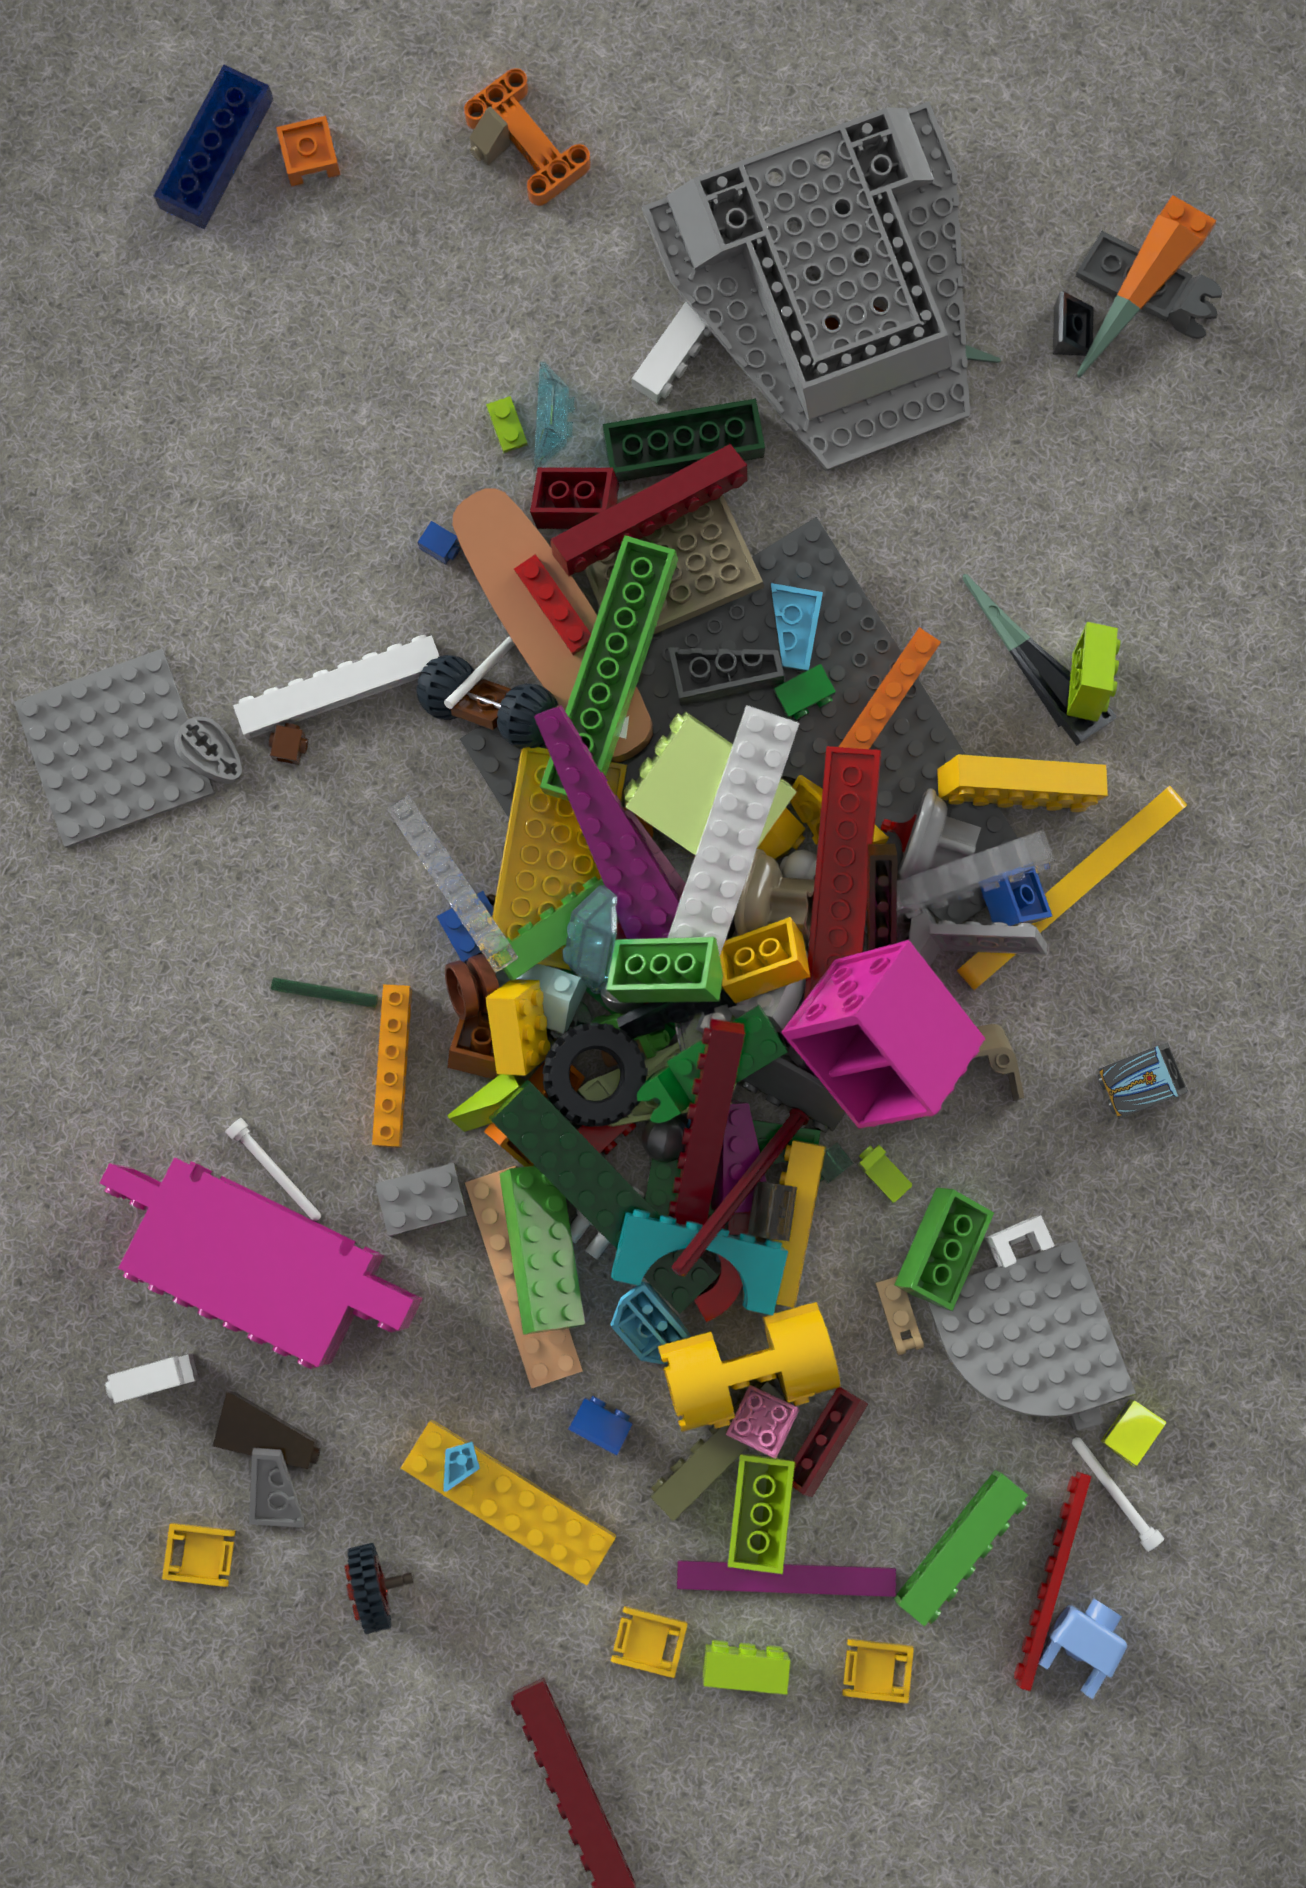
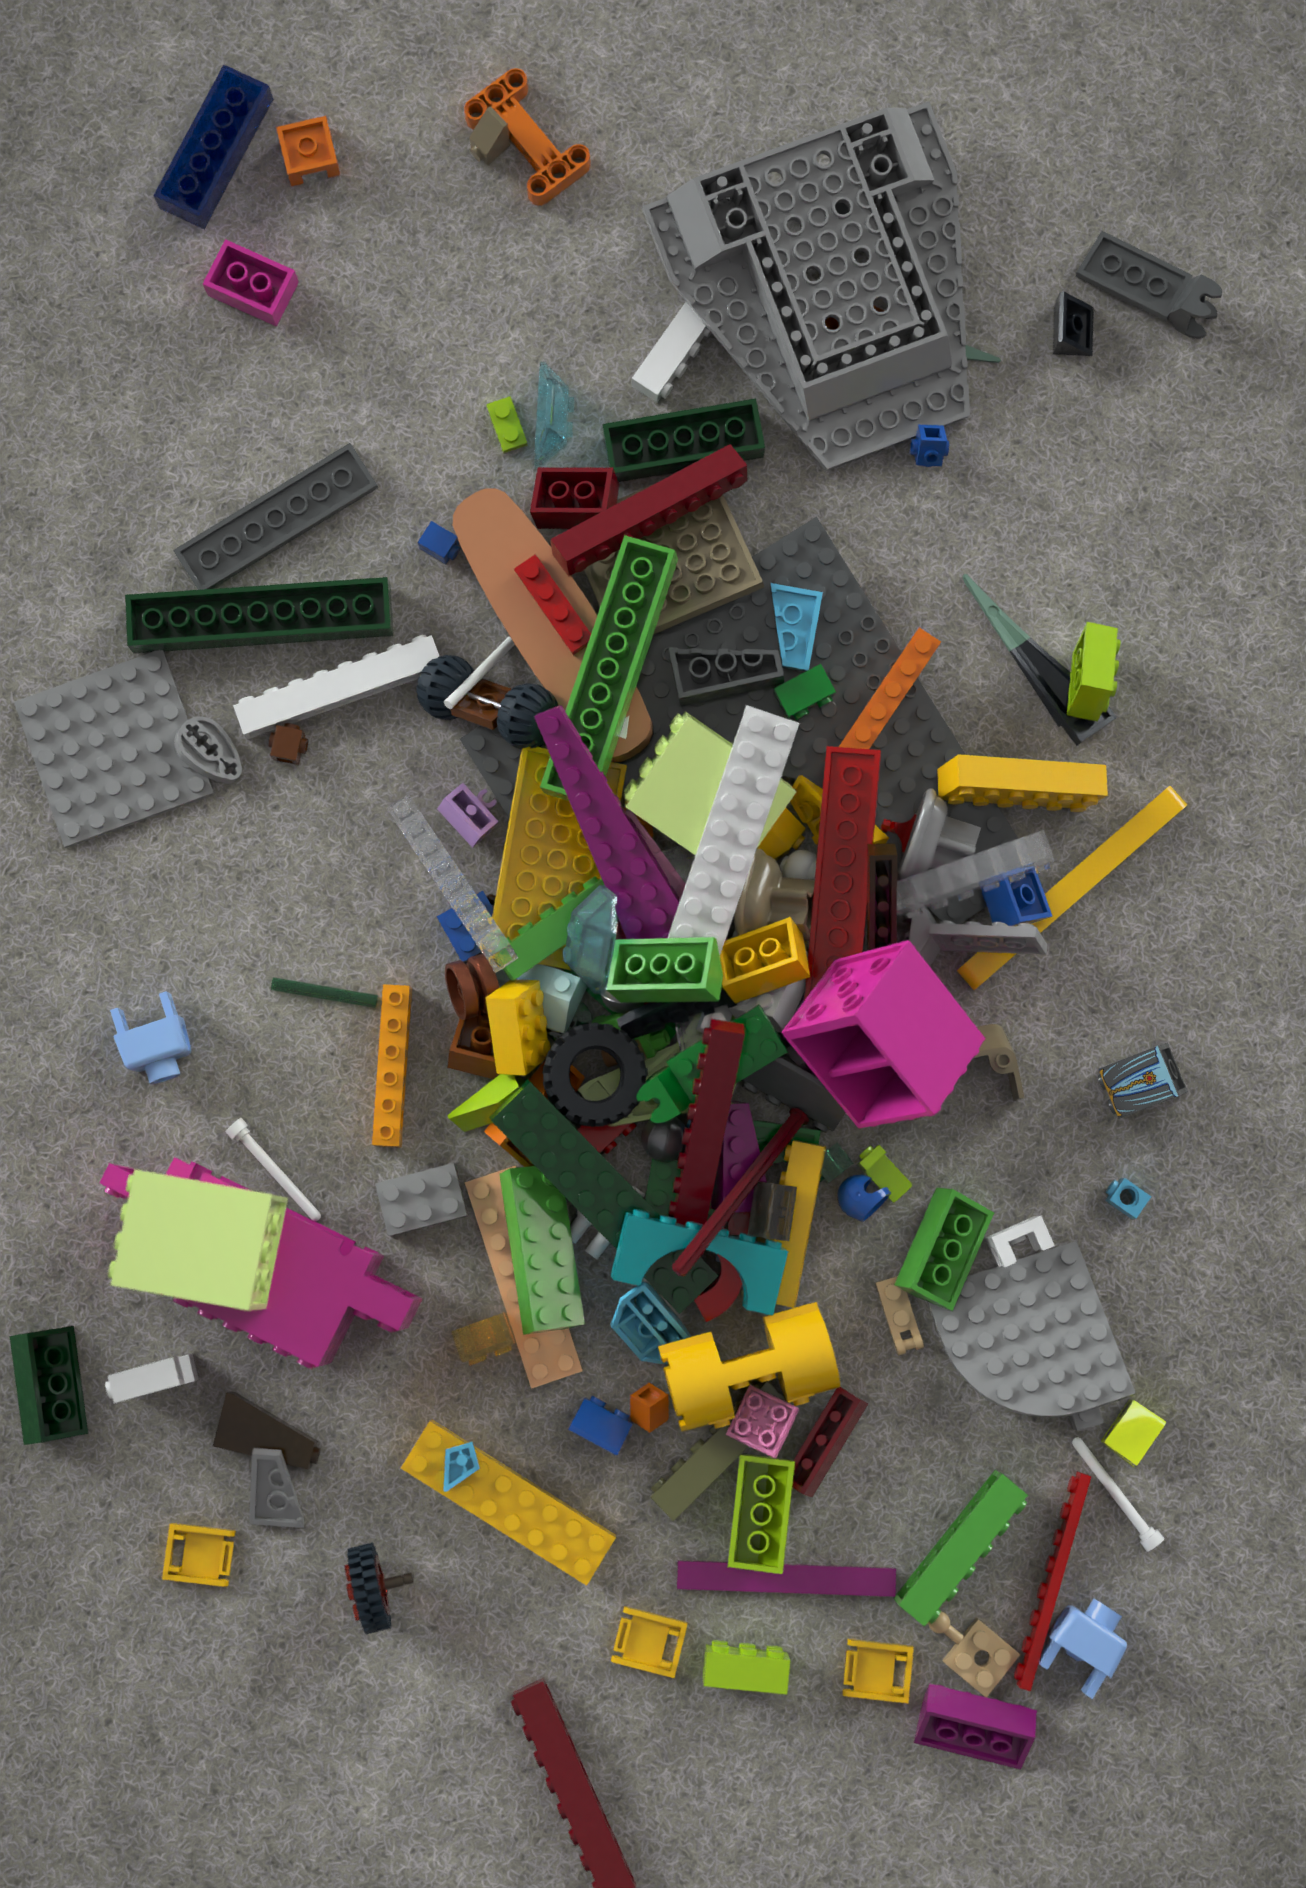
(48, 1385): none -> dark green slope
(155, 1044): none -> light blue piece
(198, 1241): none -> yellowish green piece
(250, 282): none -> dark pink brick
(259, 615): none -> dark green brick
(276, 518): none -> dark grey plate
(468, 814): none -> lavender brick
(484, 1337): none -> clear yellow brick
(649, 1407): none -> orange panel
(856, 1201): none -> blue helmet
(929, 445): none -> blue brick
(962, 1655): none -> tan plate
(976, 1726): none -> magenta slope
(1138, 1200): none -> medium azure brick
(1169, 244): orange plate -> none

